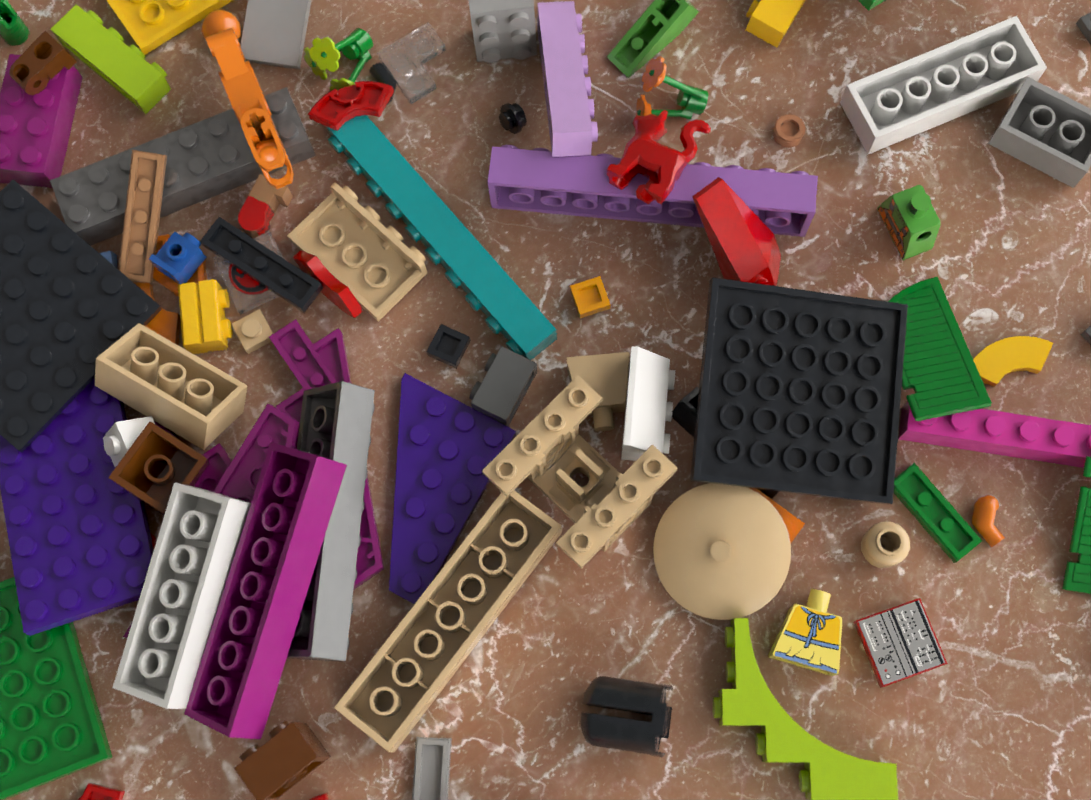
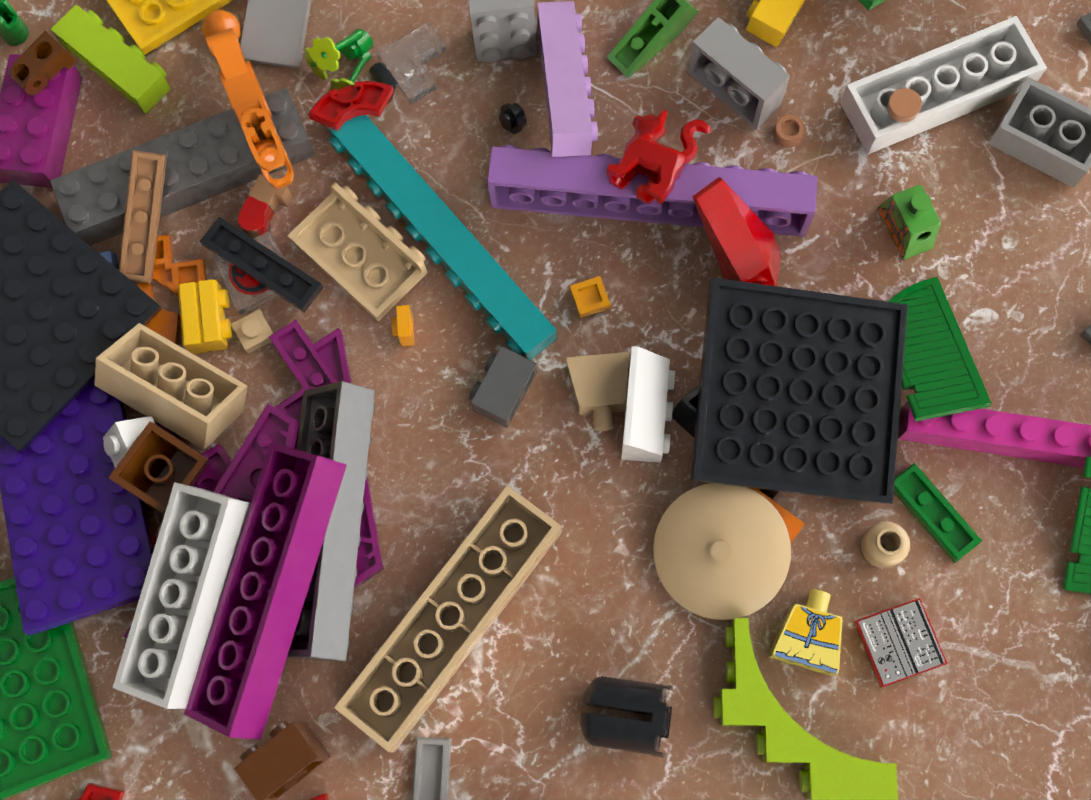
(180, 266): blue brick -> none
(332, 288): red tile -> none
(403, 325): none -> light orange plate
(436, 480): dark purple wing -> none
(448, 346): black plate -> none
(553, 452): tan piece -> none
(689, 98): plant -> none
(738, 72): none -> light grey brick
(904, 105): none -> nougat tile
(983, 519): orange arm -> none
(1011, 355): yellow tile -> none

